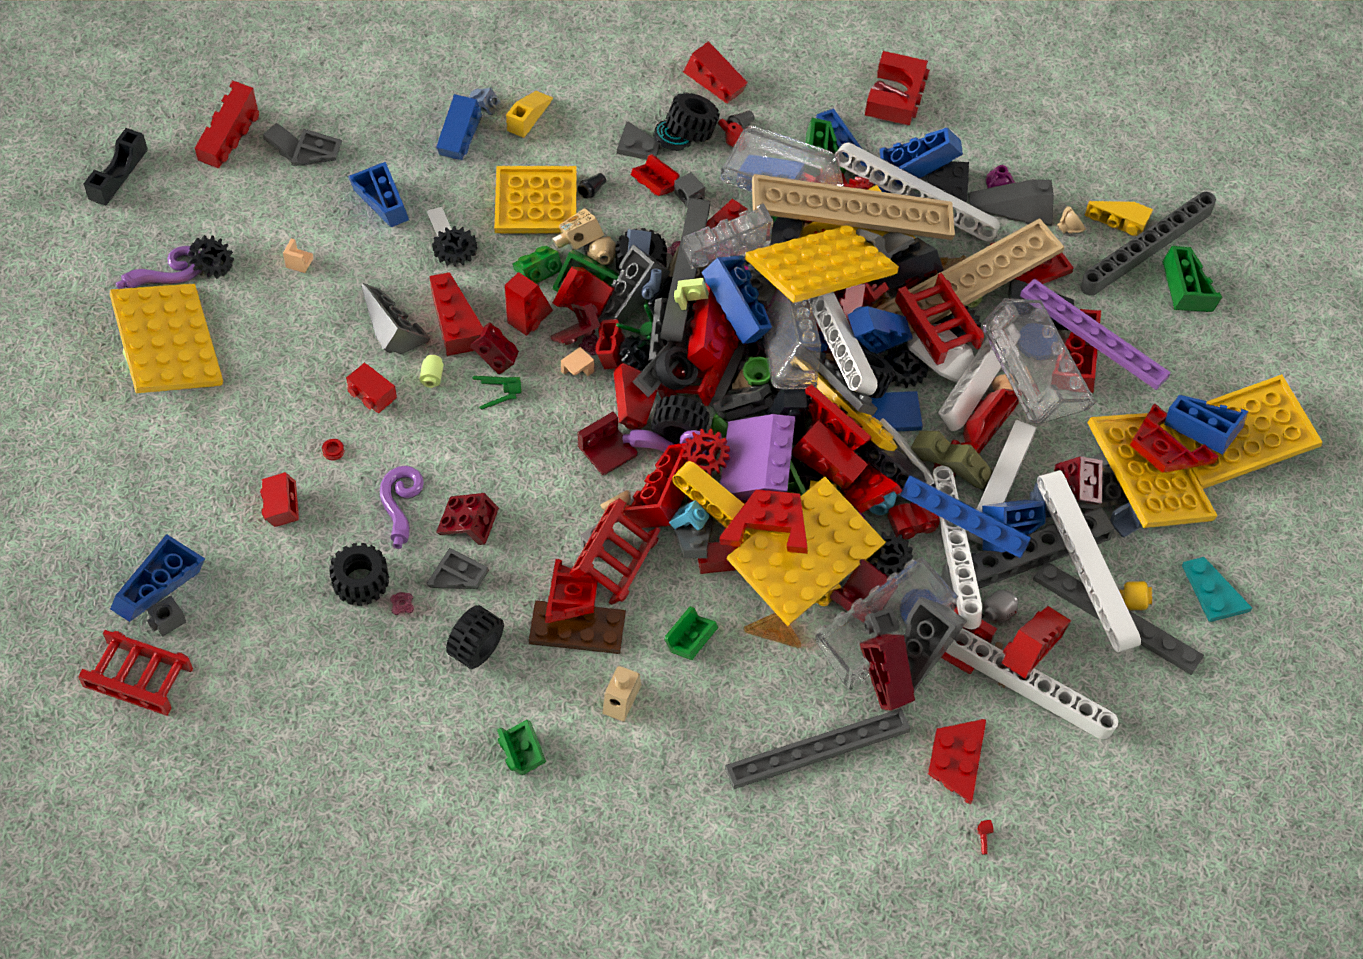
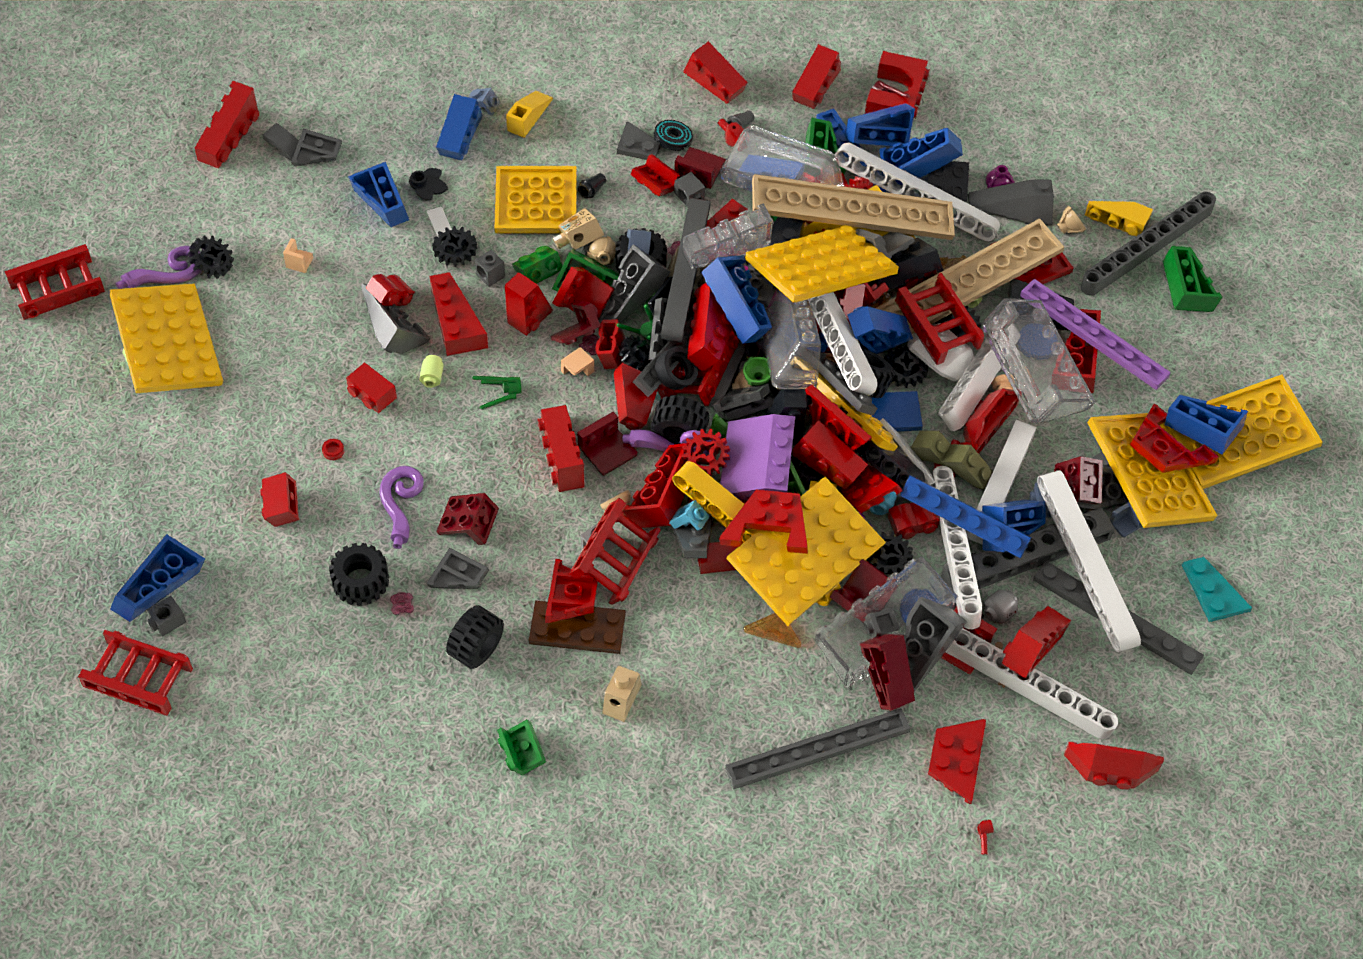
(50, 266): none -> red fence
(128, 152): black arch -> none
(390, 290): none -> red brick
(427, 183): none -> black plate
(490, 268): none -> dark grey brick
(495, 349): dark red bracket -> none
(562, 448): none -> red wedge
(652, 285): sand blue arm -> none
(690, 290): yellowish green bracket -> none
(690, 634): green bracket -> none
(692, 117): black tyre -> none
(702, 164): none -> dark red bracket
(817, 77): none -> red wedge
(882, 126): none -> blue wedge
(1112, 764): none -> red wedge
(1136, 595): yellow head -> none

